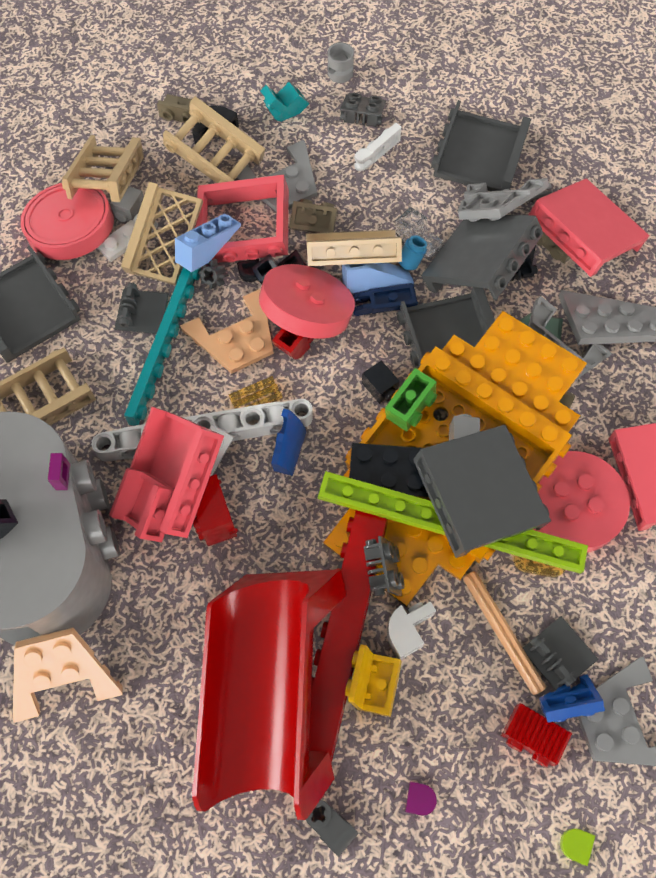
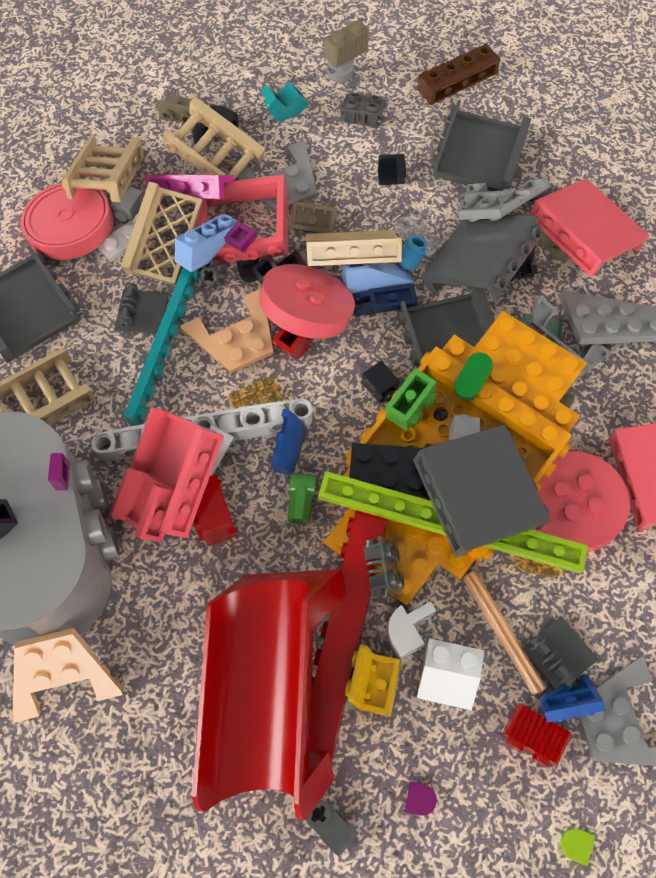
(193, 185): none -> dark pink fence
(240, 236): none -> magenta tile
(301, 494): none -> bright green piece
(346, 43): none -> dark tan brick
(377, 148): white hinge -> none
(391, 169): none -> black panel
(450, 674): none -> white slope
(458, 74): none -> reddish brown brick
(473, 376): none -> green tile

